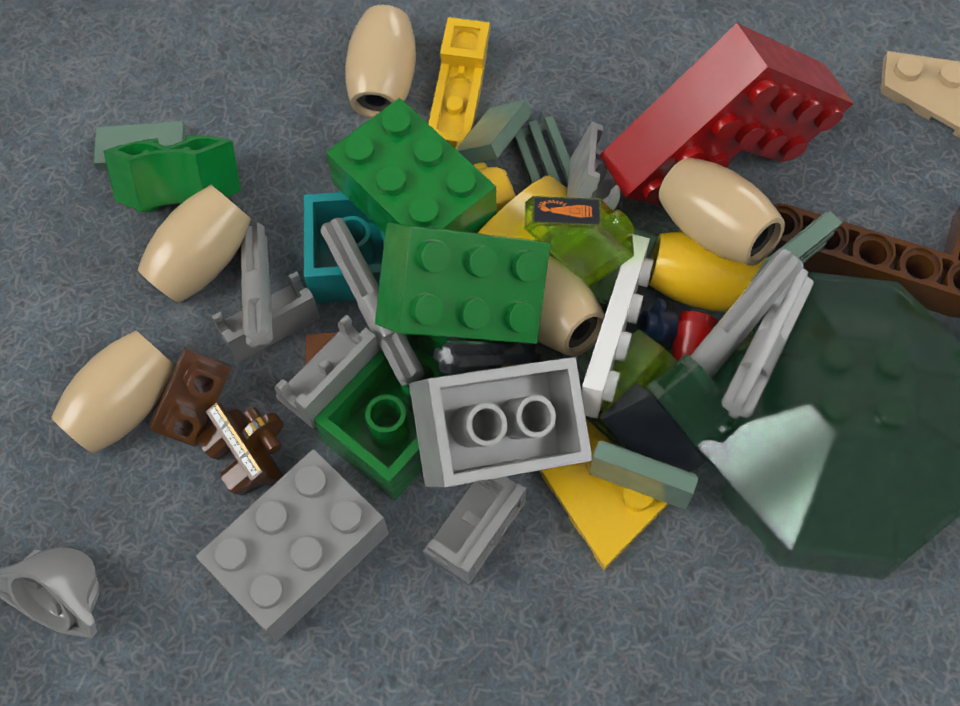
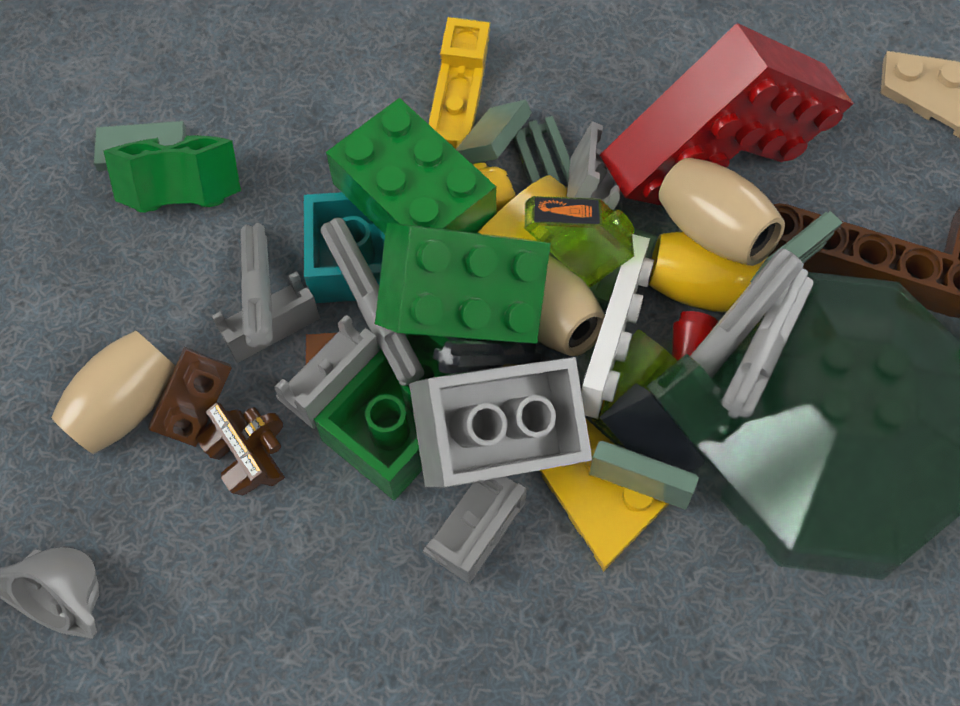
(194, 244): tan piece -> none
(294, 544): light grey brick -> none
(380, 60): tan piece -> none
(659, 323): dark blue plate -> none

